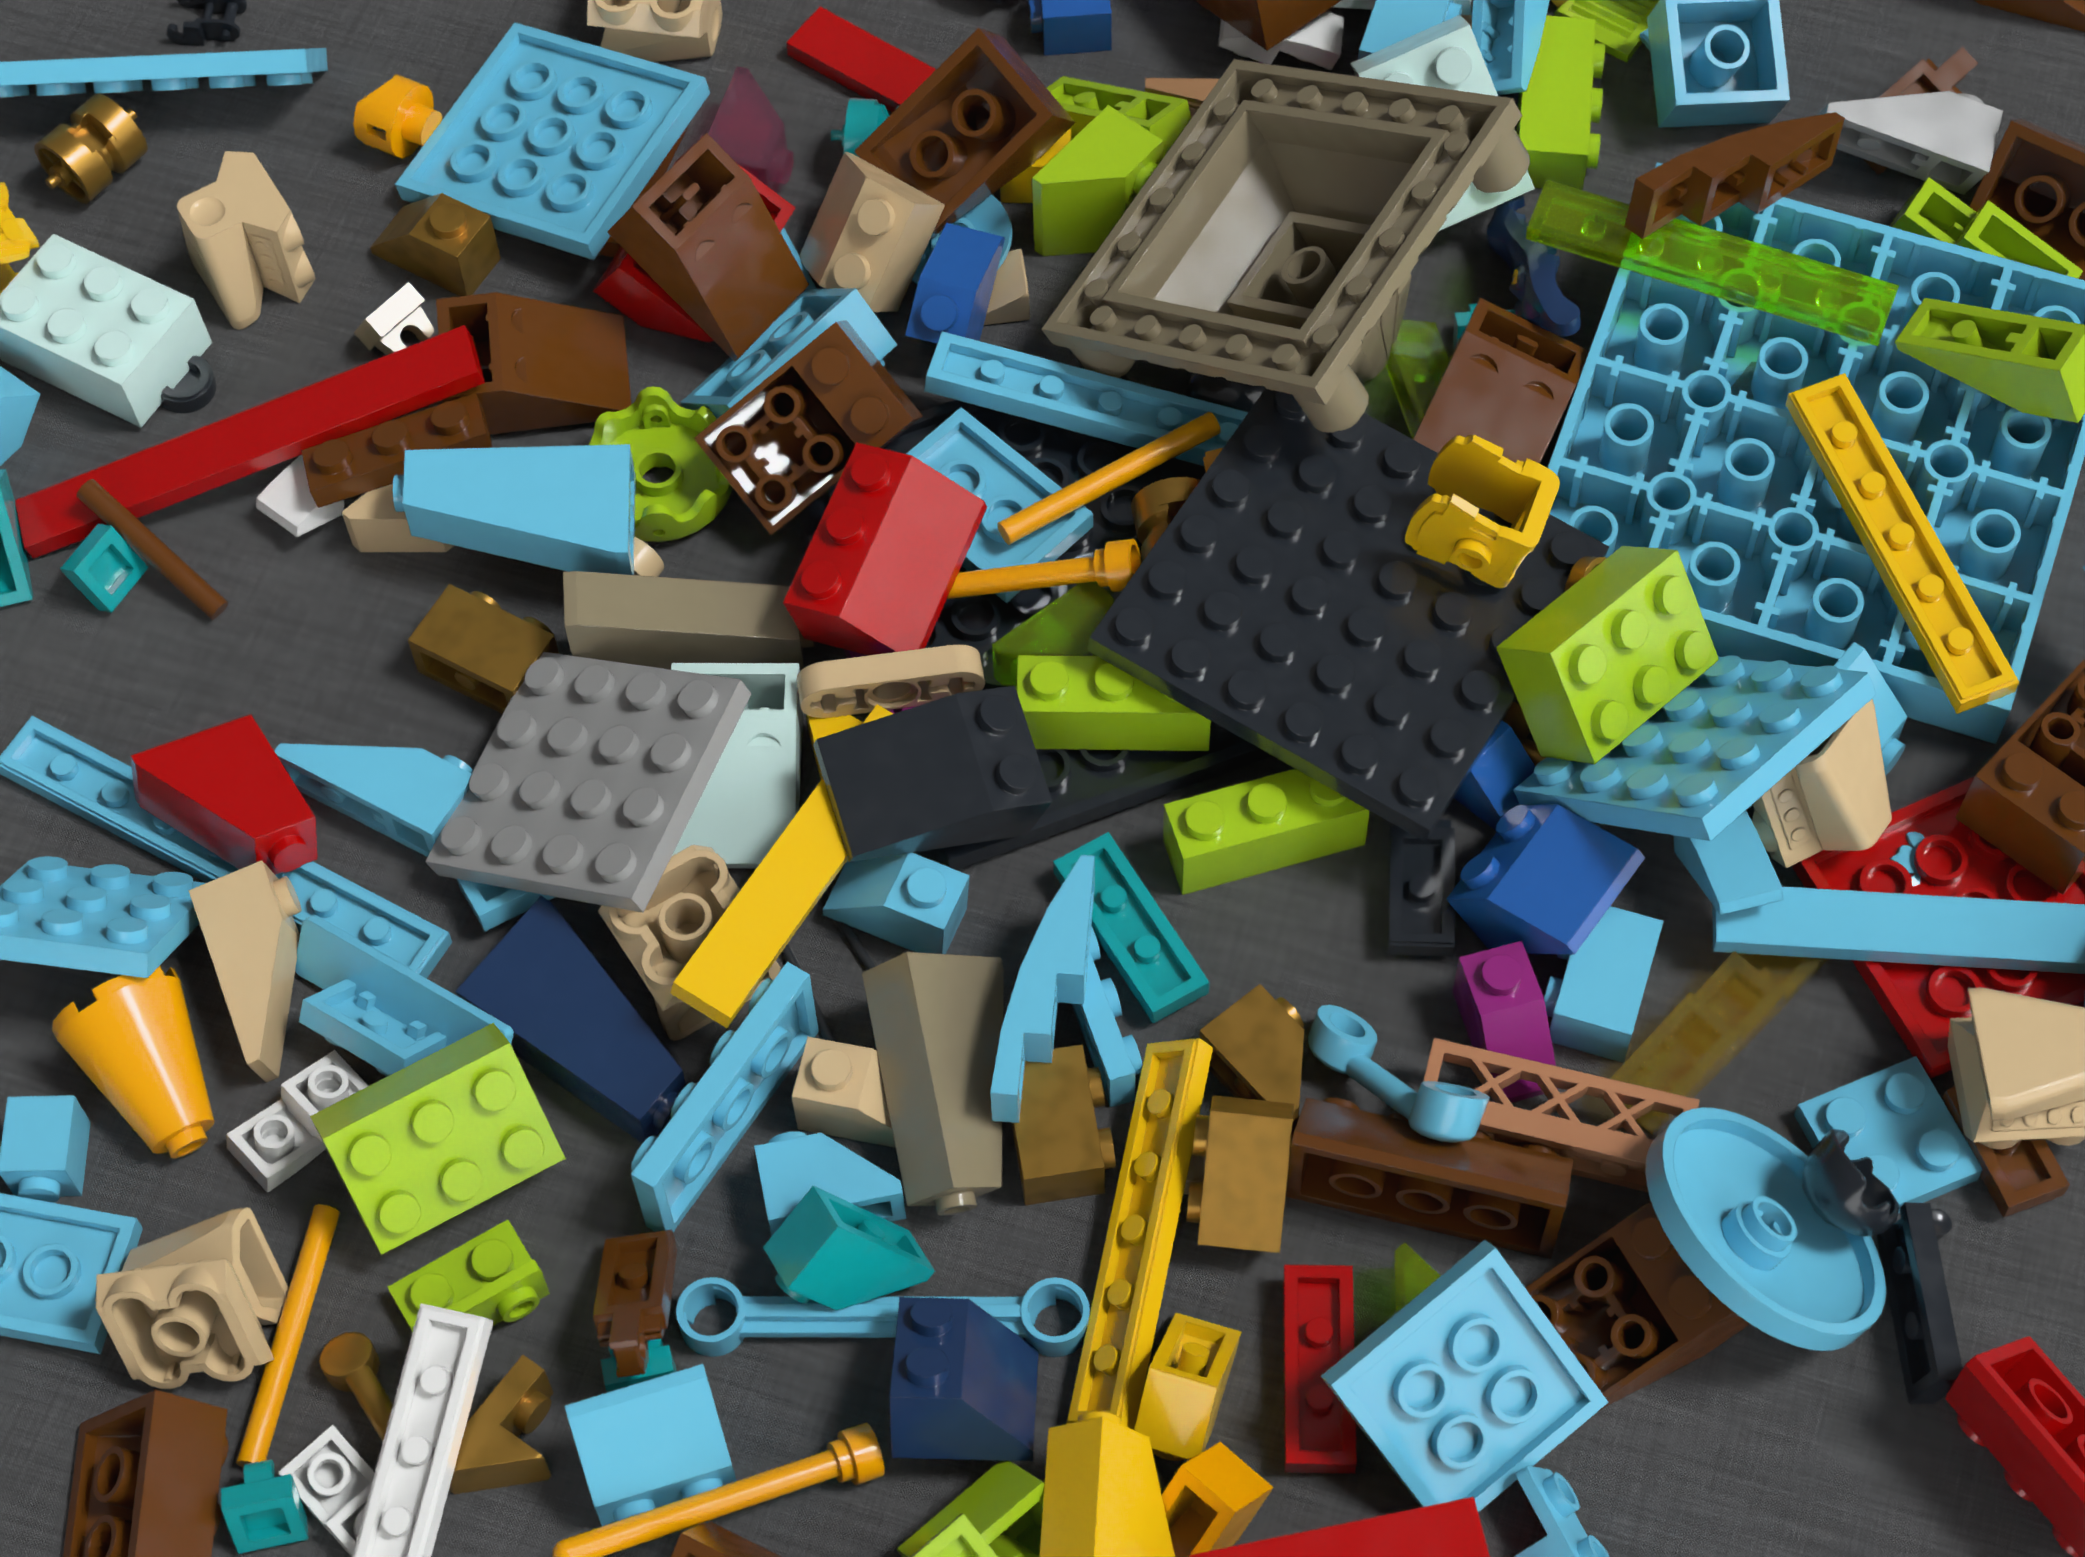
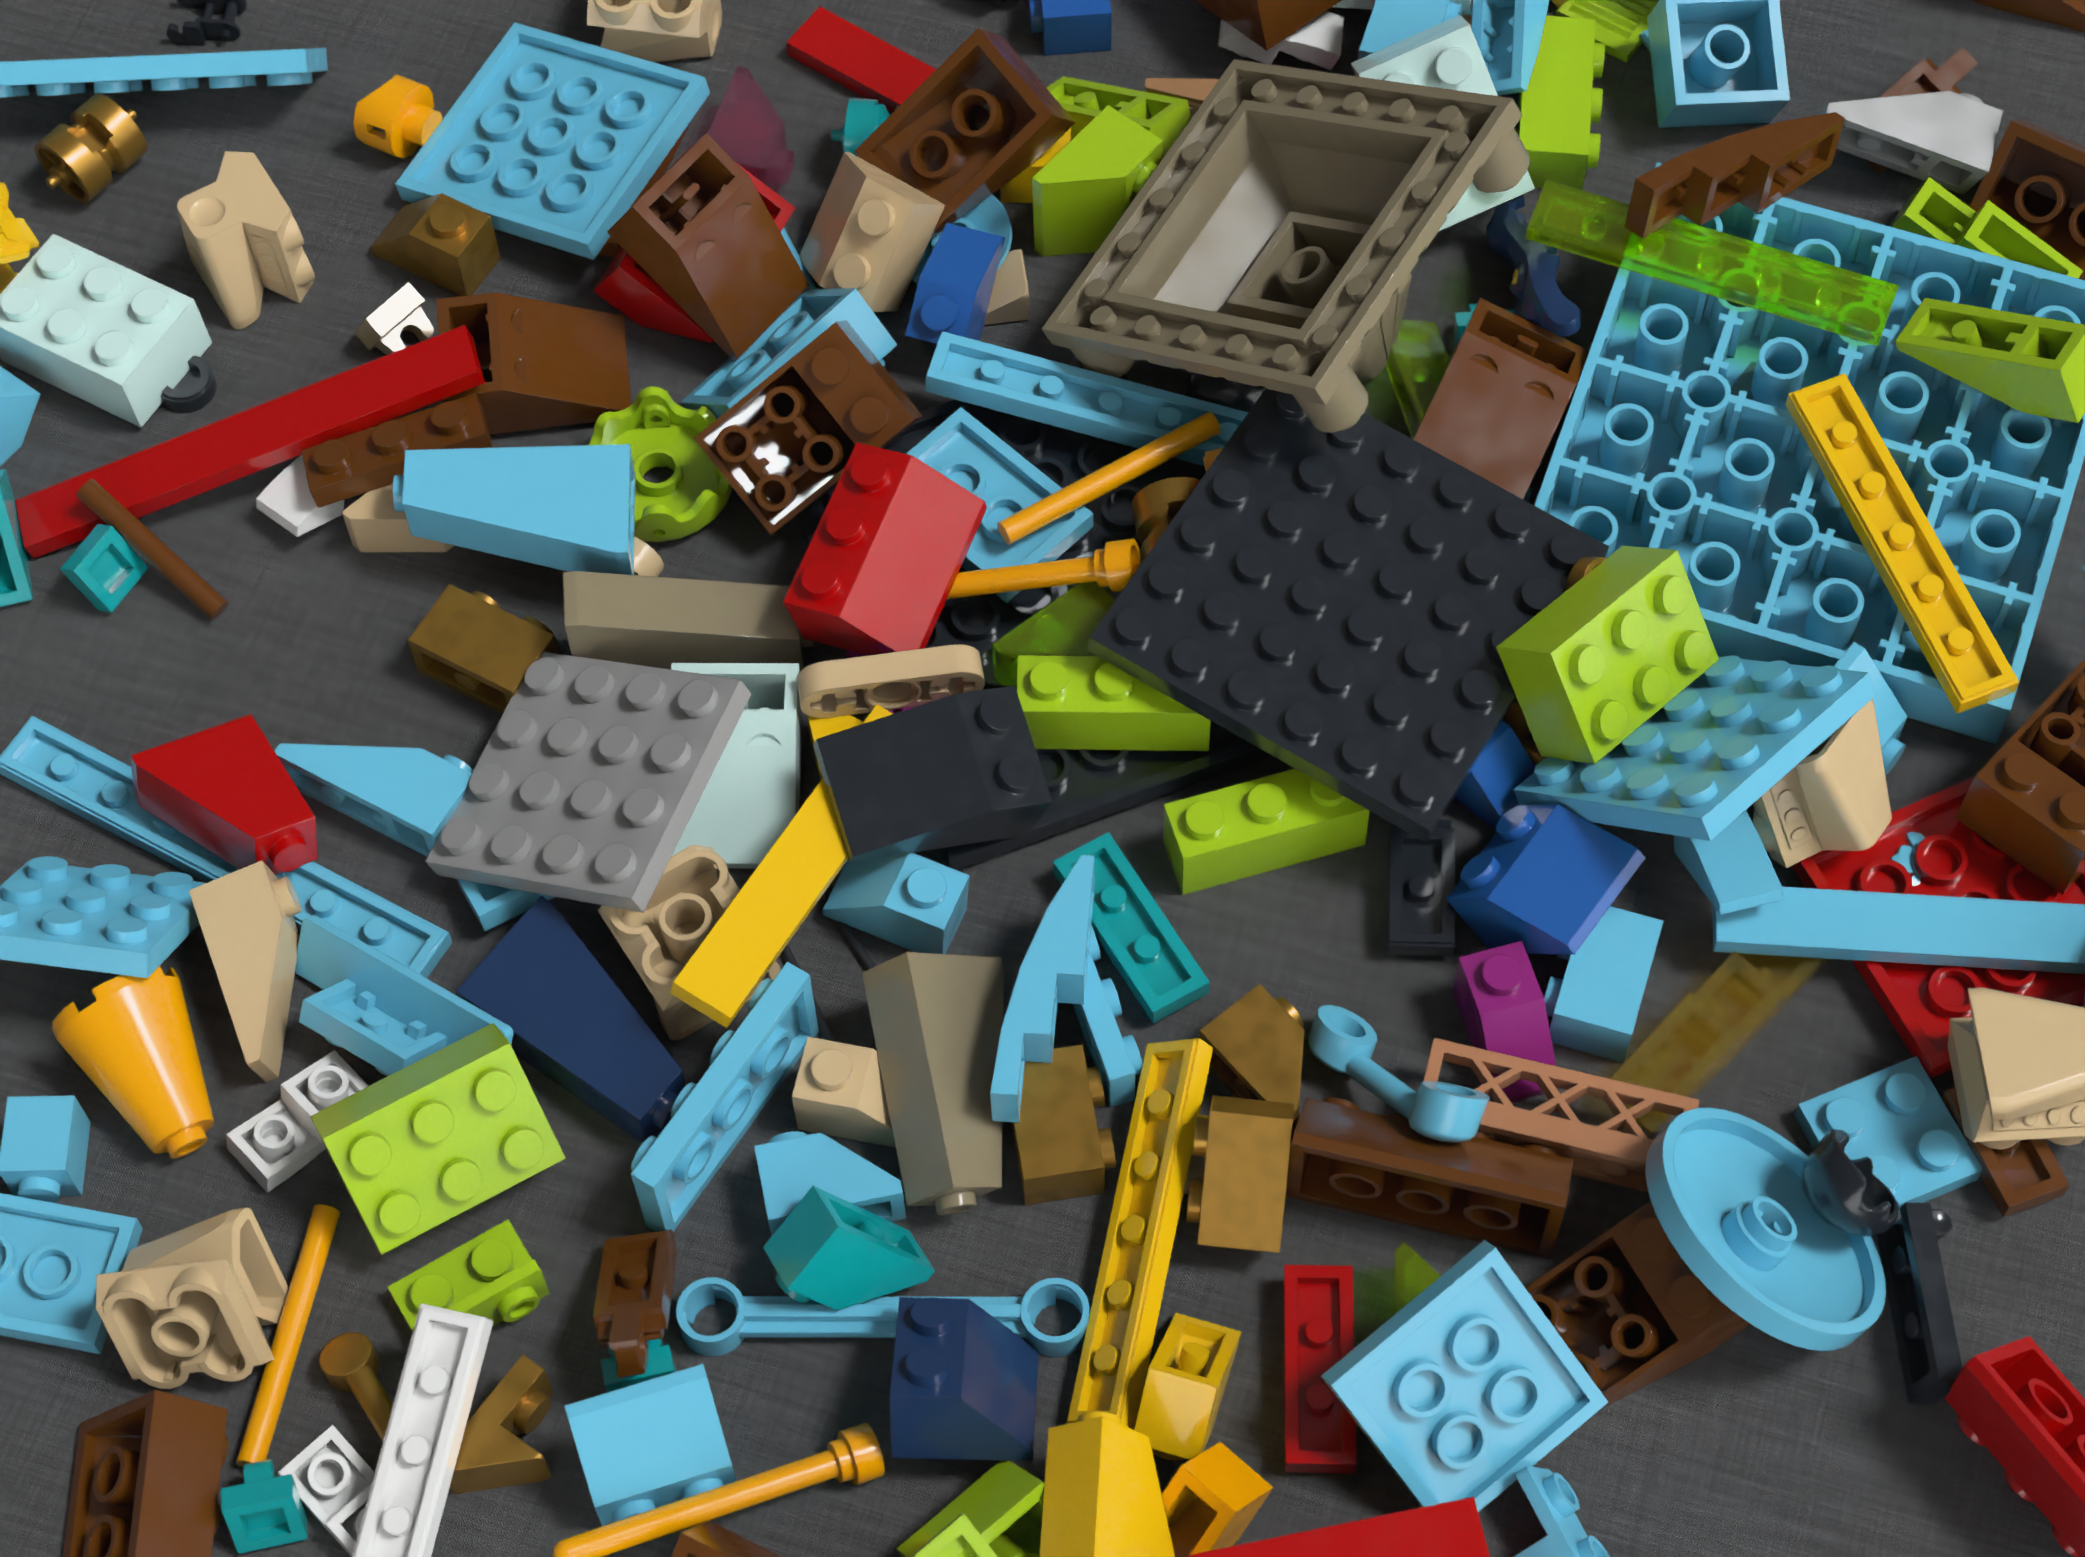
(1474, 474): yellow piece -> none

